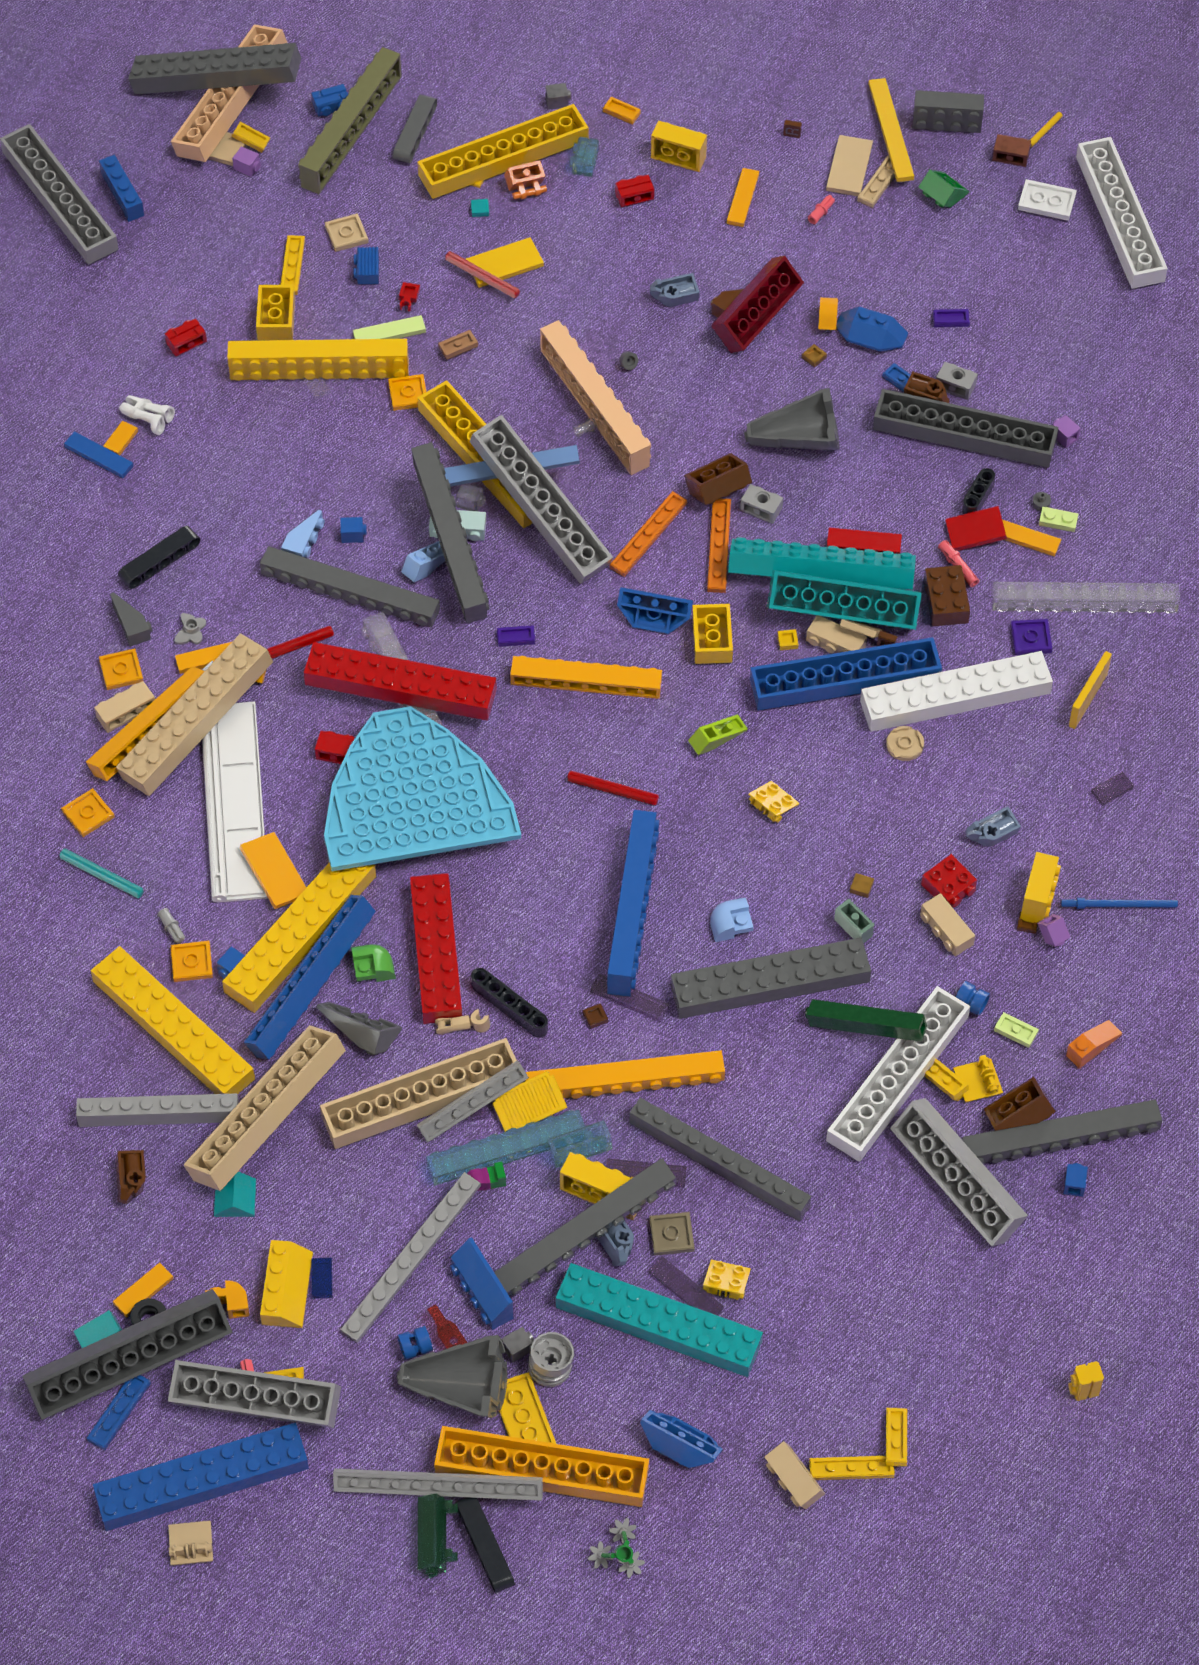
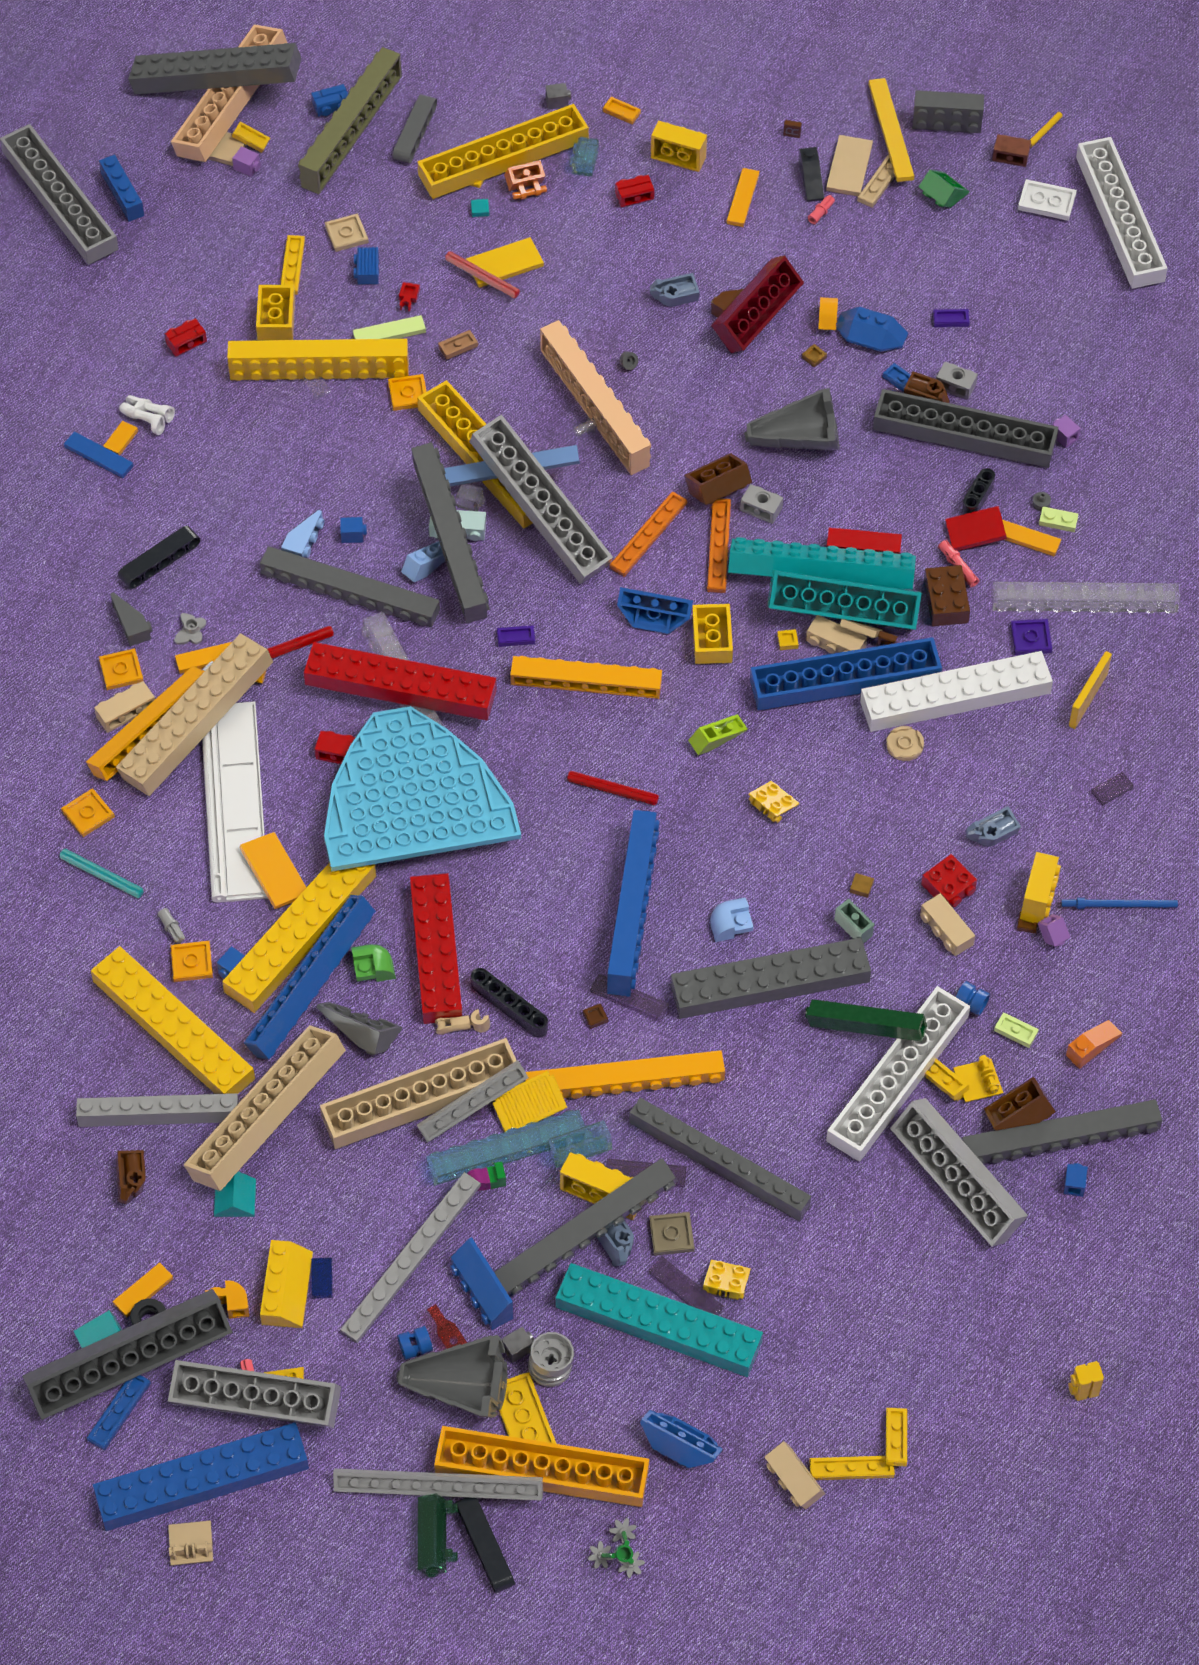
(811, 174): none -> black slope

